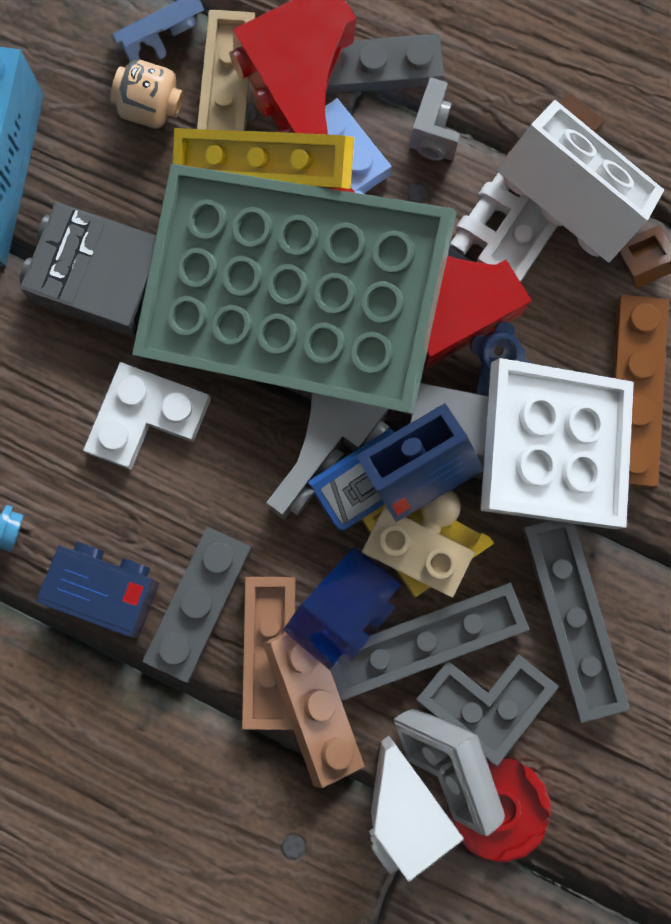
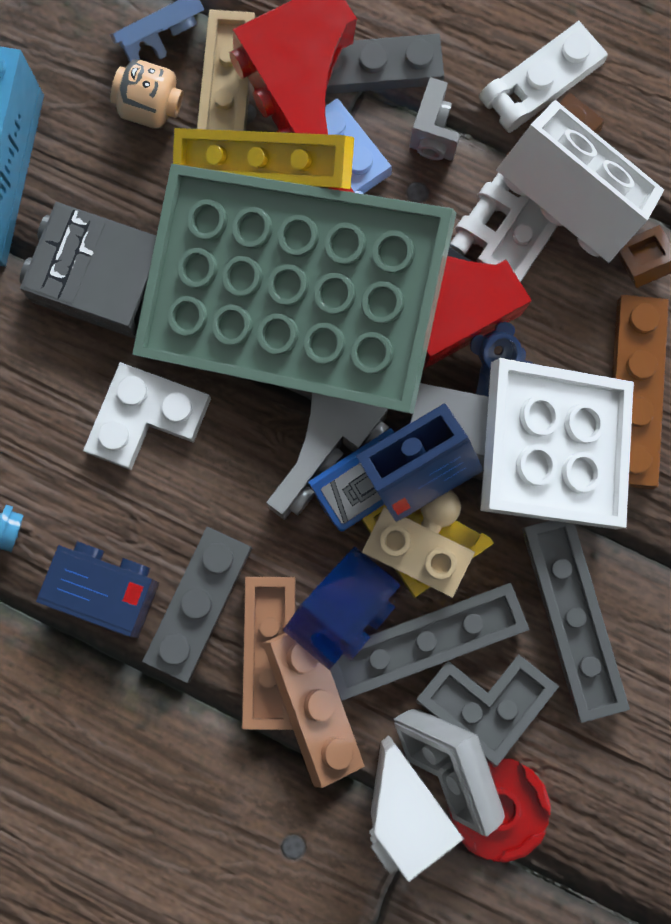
(544, 76): none -> white plate

